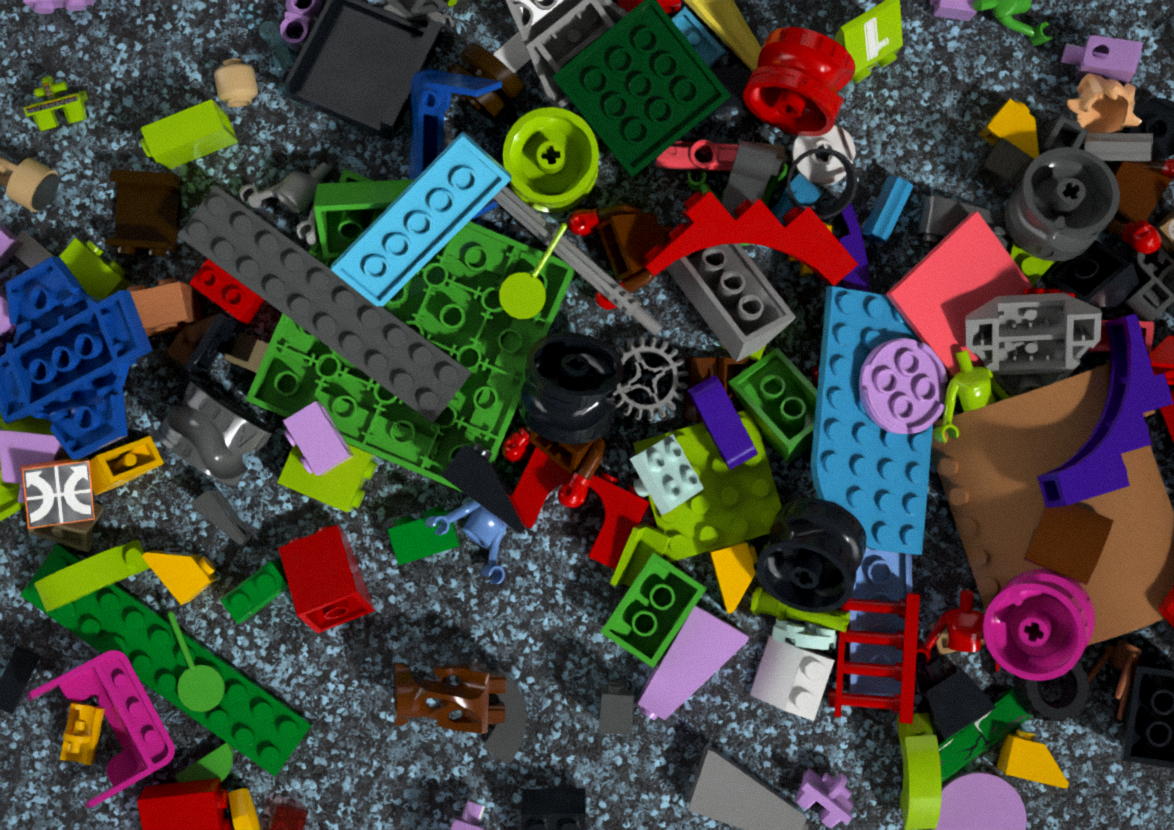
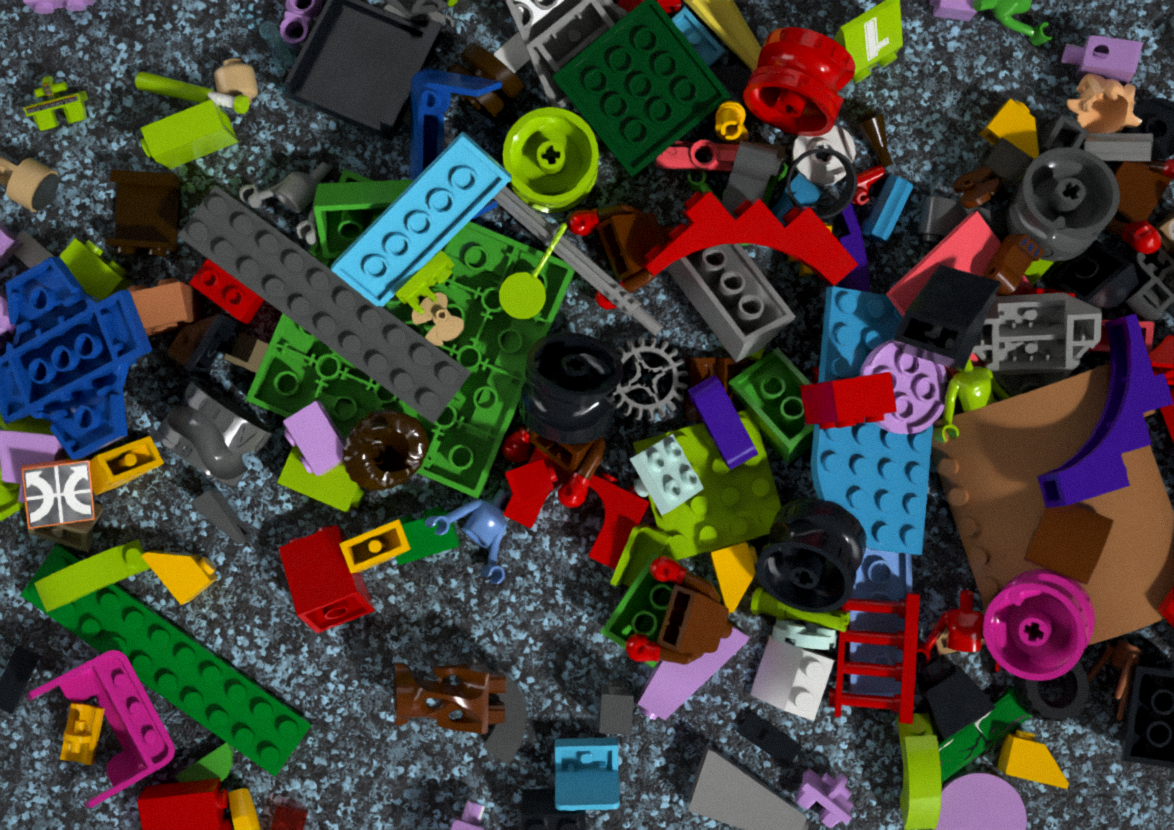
(178, 89): none -> lime piece
(201, 685): bright green piece -> none
(256, 591): green brick -> none
(375, 547): none -> yellow slope
(384, 449): none -> dark brown piece
(434, 272): none -> lime plate
(446, 327): none -> tan piece
(483, 482): black slope -> none
(531, 480): none -> red slope
(586, 774): none -> medium azure bracket
(692, 620): none -> reddish brown torso
(730, 121): none -> yellow arm
(769, 738): none -> black piece
(848, 400): none -> red brick
(864, 182): none -> red arm
(874, 132): none -> dark brown cone
(947, 317): none -> black slope
(974, 192): none -> reddish brown piece
(1012, 261): none -> reddish brown leg

